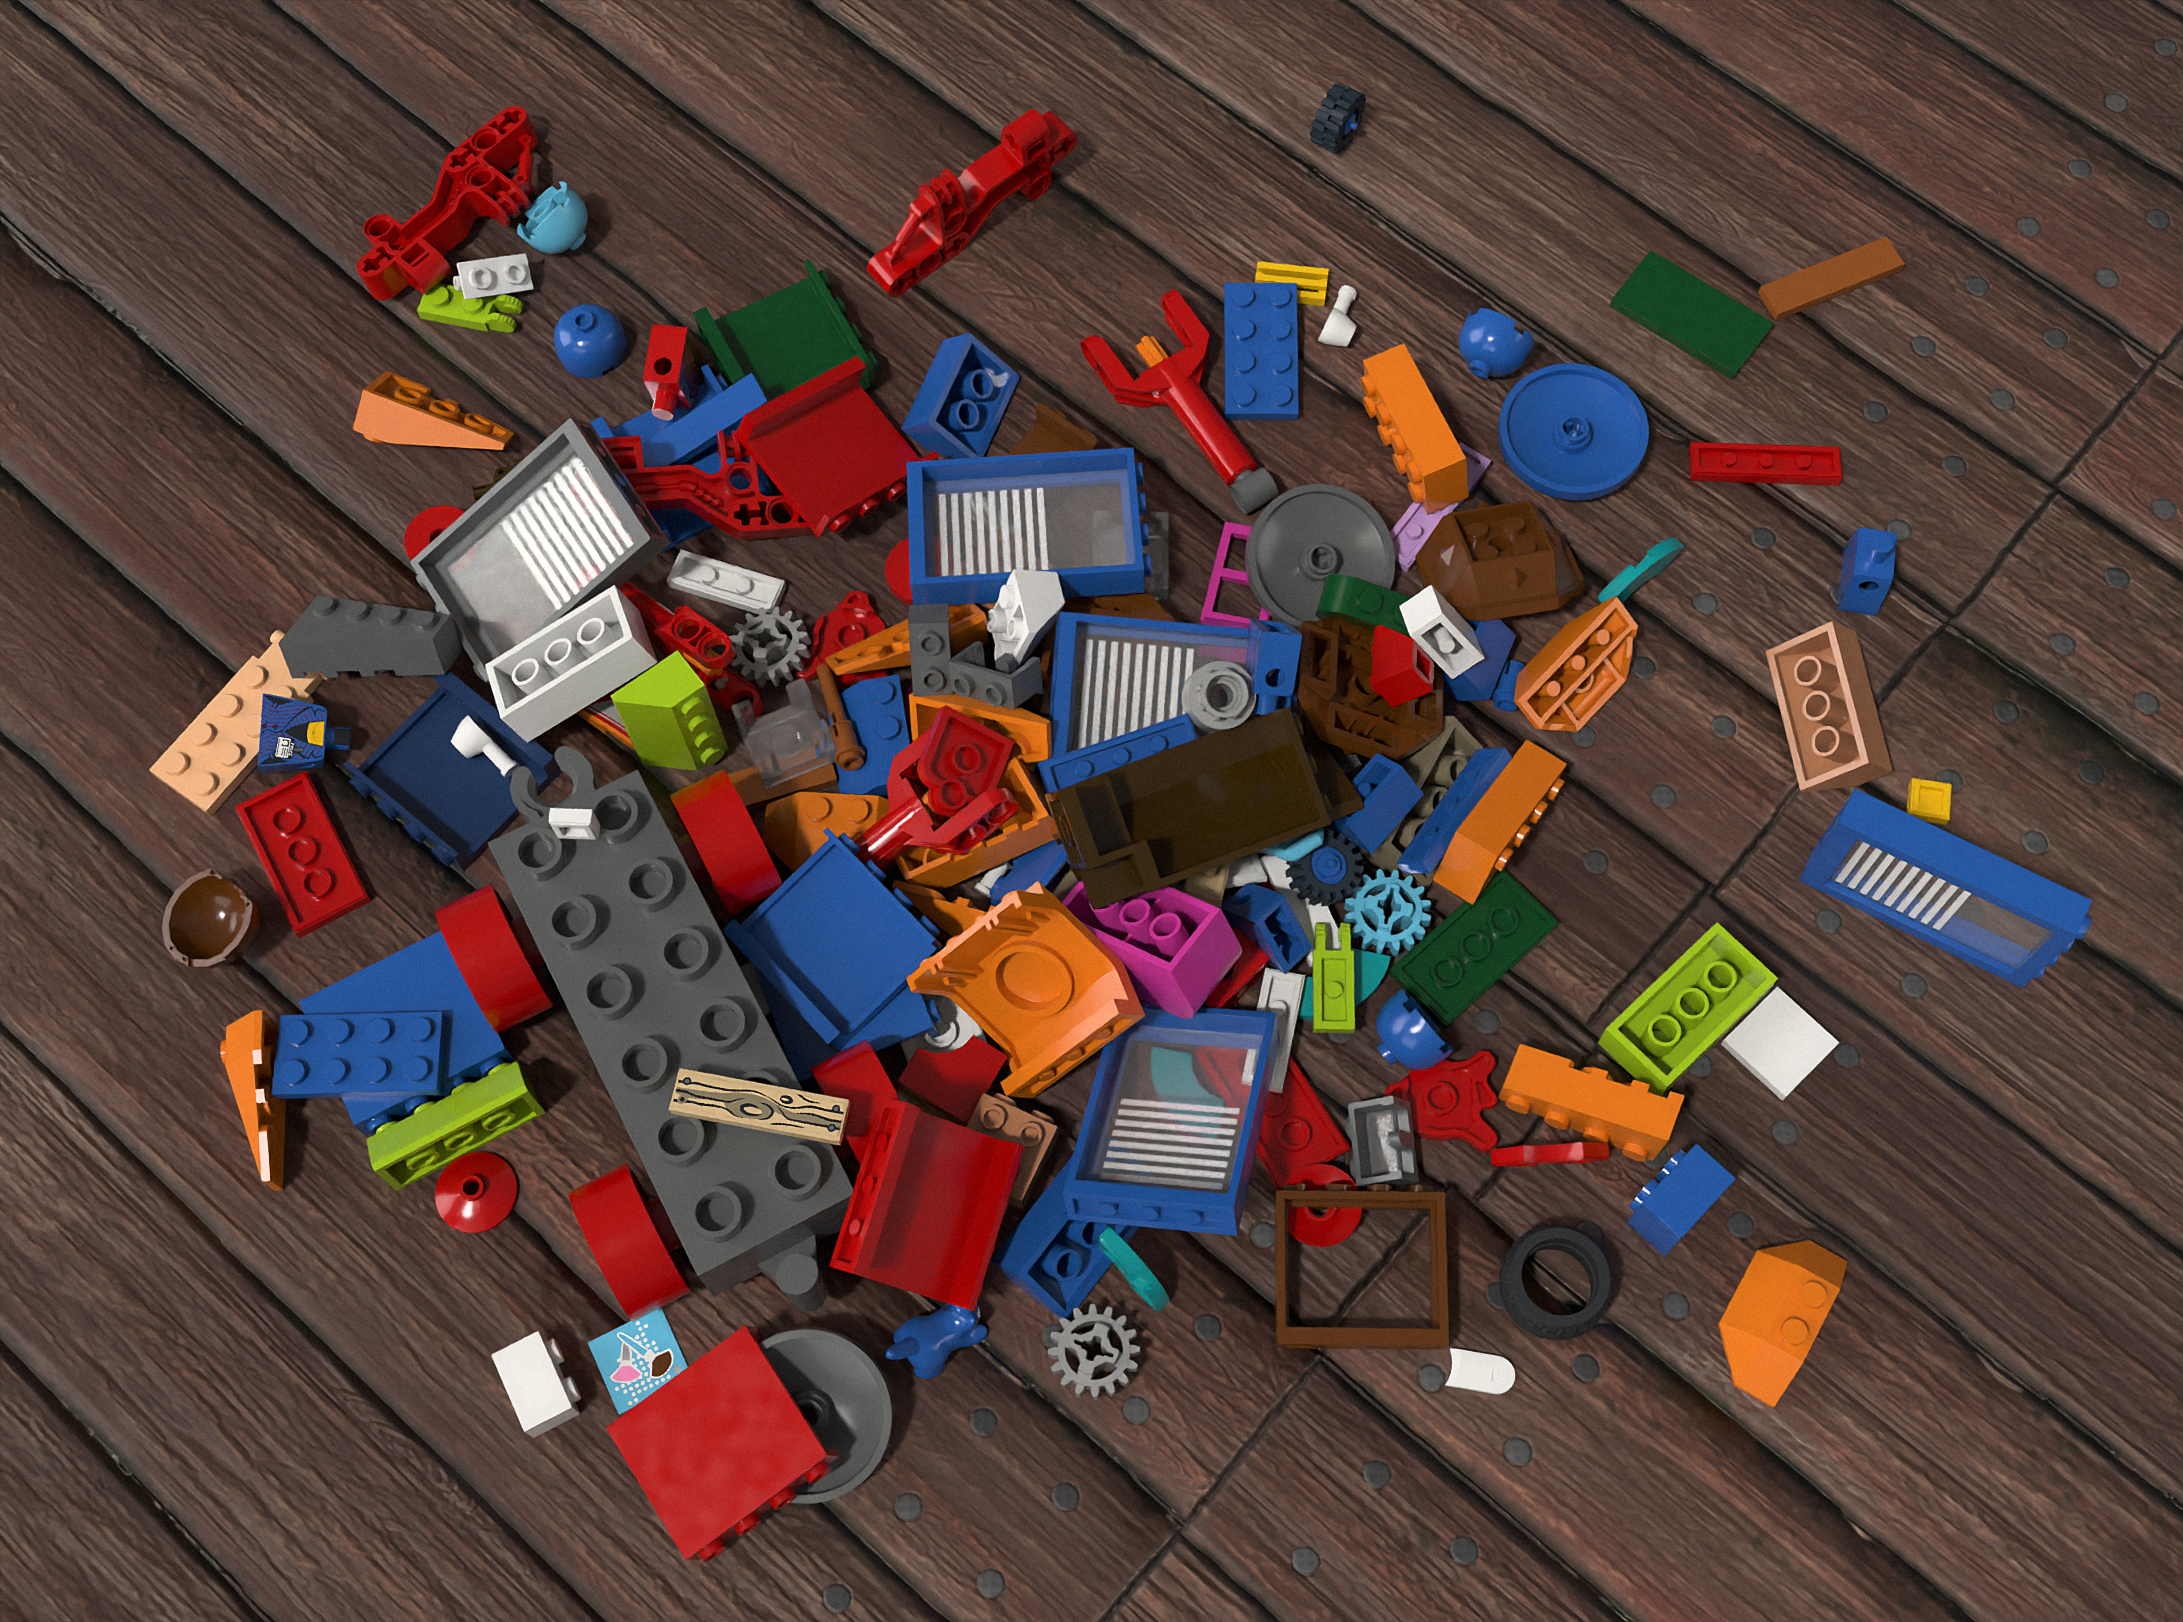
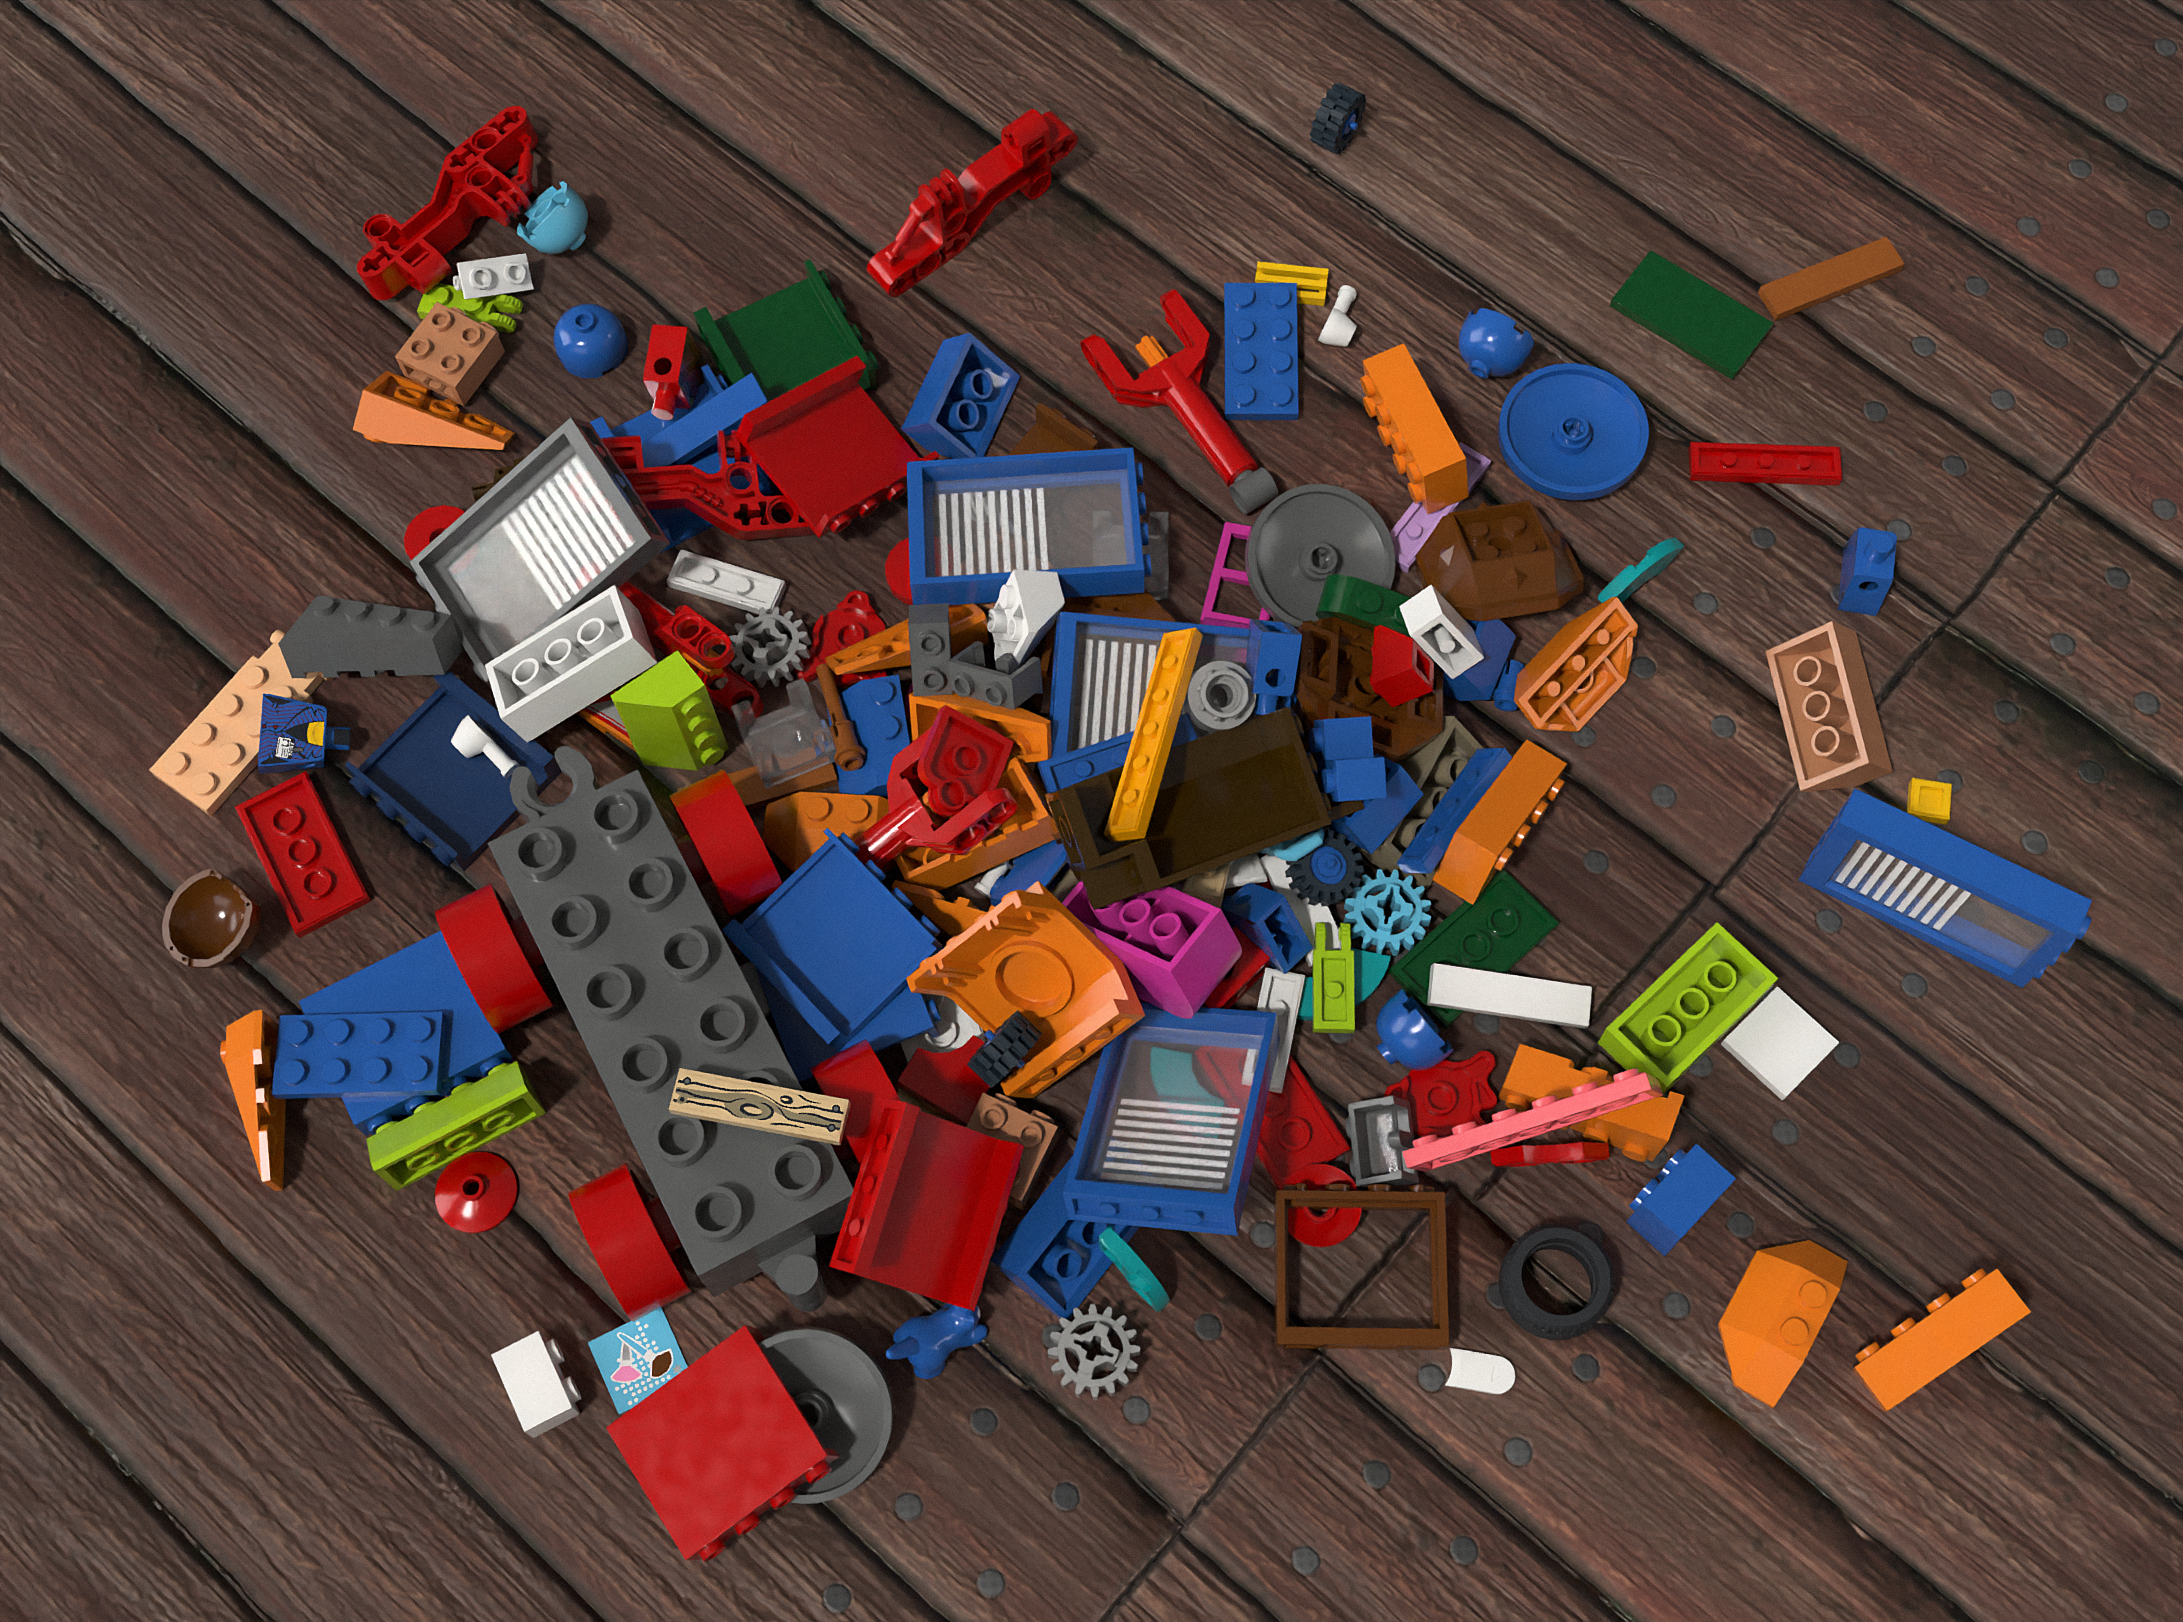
(450, 353): none -> nougat brick
(574, 823): white tile -> none
(1004, 1049): none -> black wheel
(1153, 735): none -> light orange tile
(1347, 759): none -> blue brick
(1509, 995): none -> white tile
(1546, 1116): none -> coral plate
(1940, 1339): none -> orange wedge

